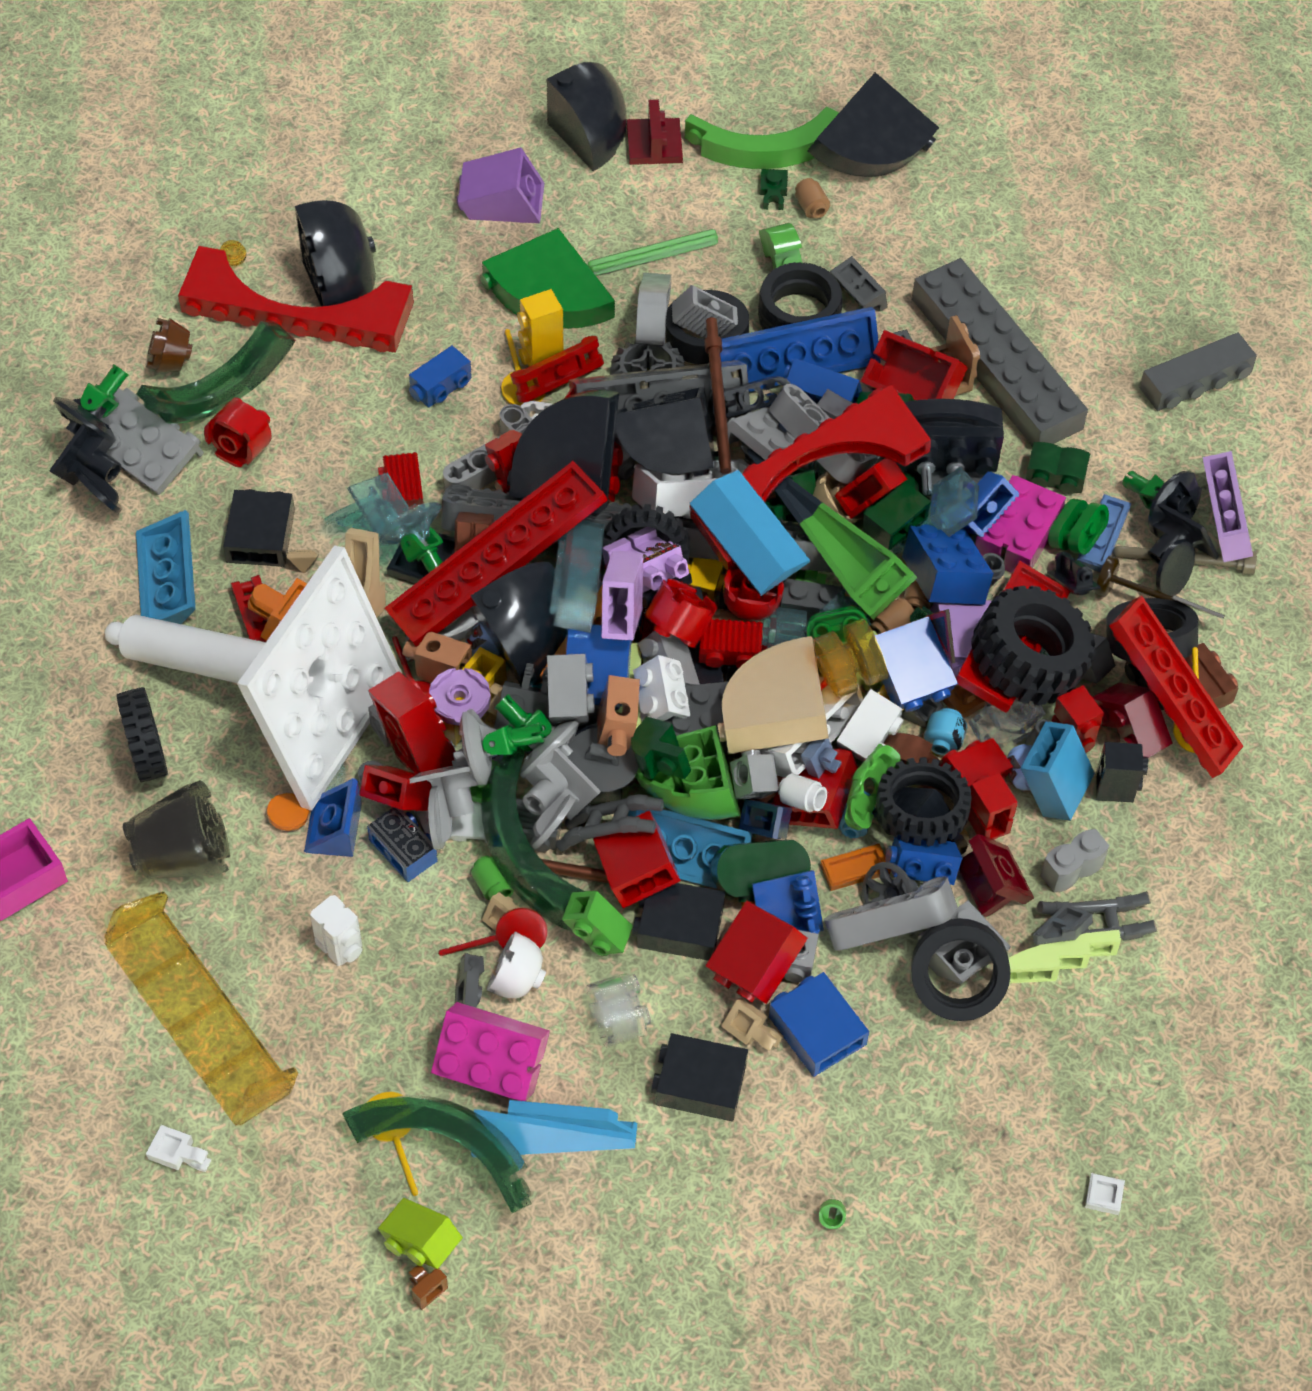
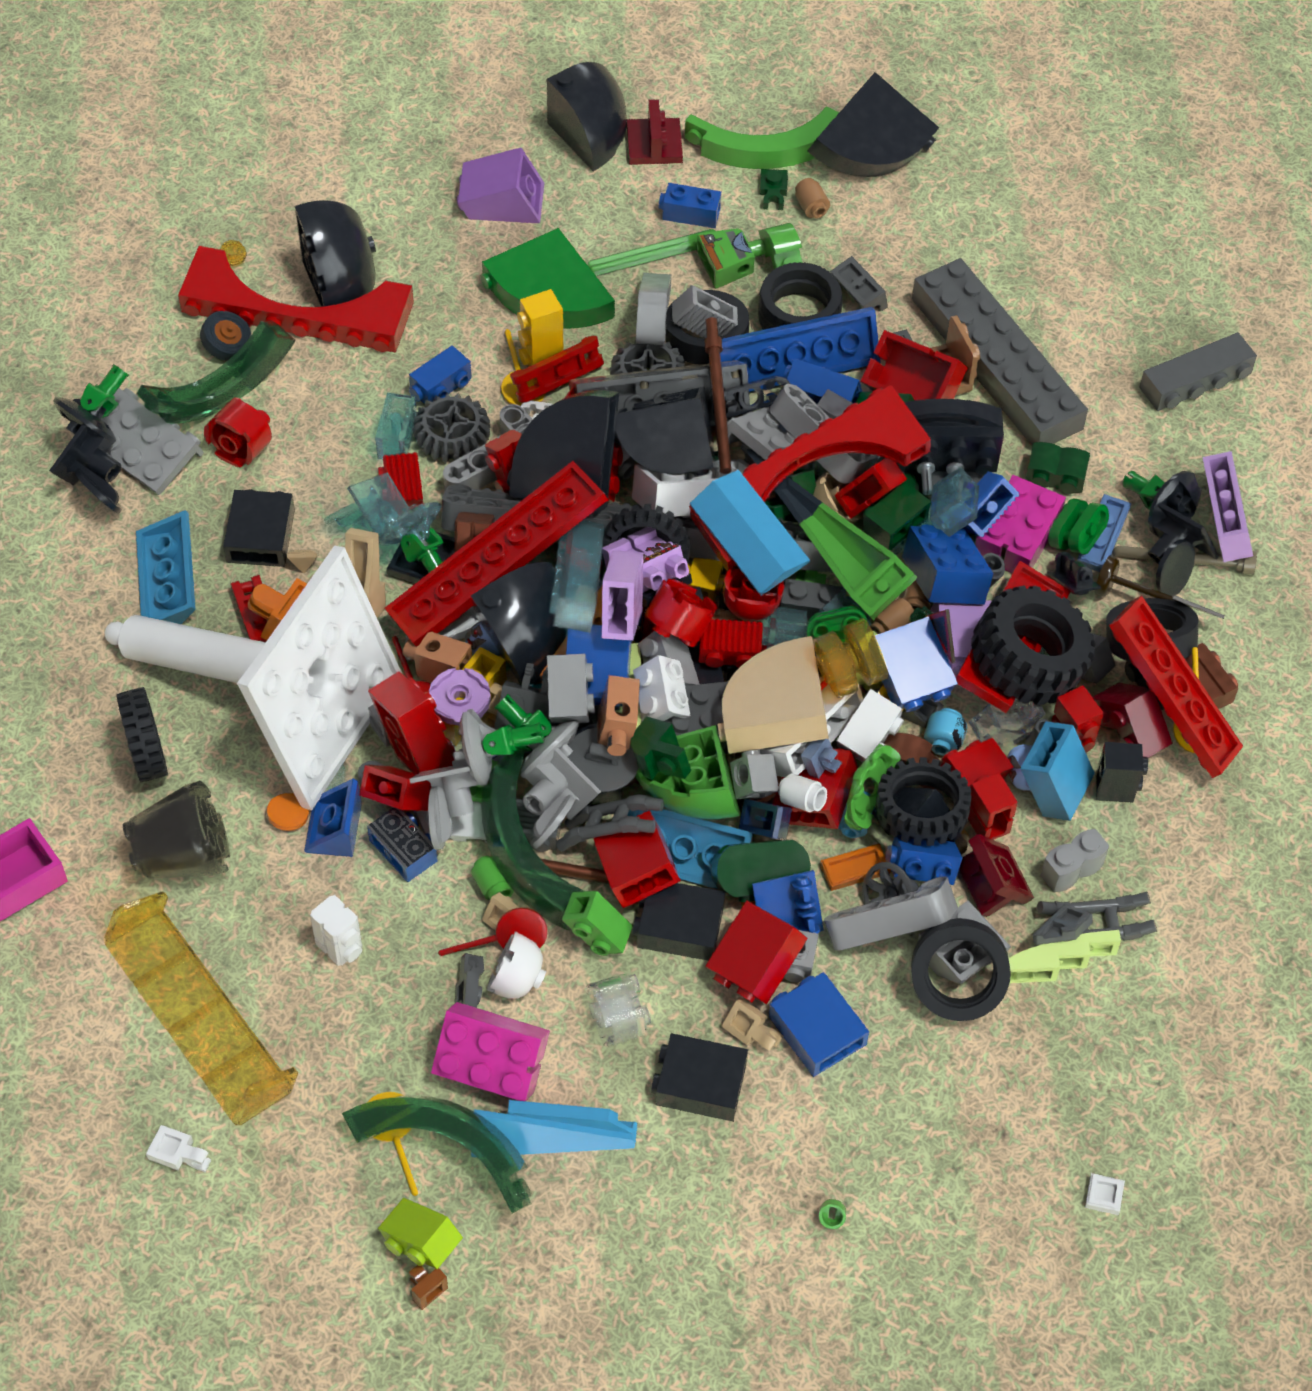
(169, 347): reddish brown cone -> none
(224, 334): none -> black wheel
(396, 425): none -> clear light blue brick
(451, 427): none -> dark grey gear
(691, 205): none -> blue brick
(728, 255): none -> bright green torso
(964, 701): dark orange tile -> none

